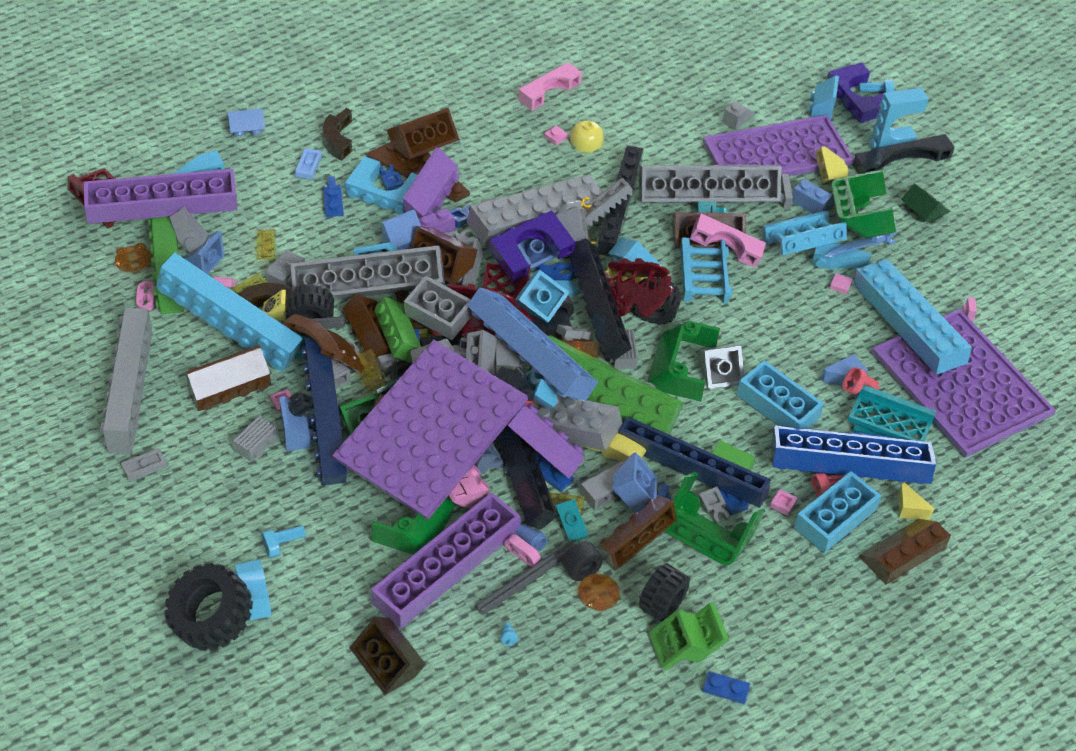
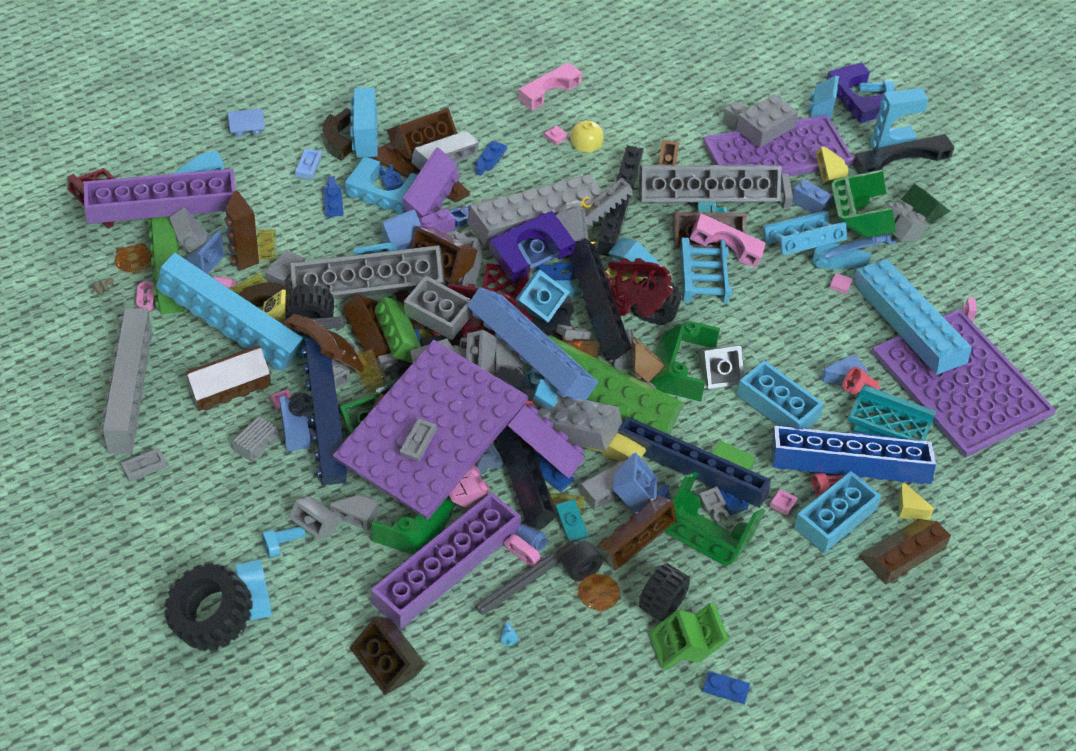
(102, 285): none -> dark tan hair
(241, 233): none -> reddish brown slope
(314, 517): none -> light grey brick
(356, 510): none -> light grey slope
(364, 122): none -> medium azure brick
(418, 440): none -> light grey plate
(456, 147): none -> light grey brick
(490, 157): none -> blue hinge
(644, 361): none -> medium nougat slope
(668, 152): none -> medium nougat slope
(767, 120): none -> light grey brick
(907, 223): none -> light grey piece

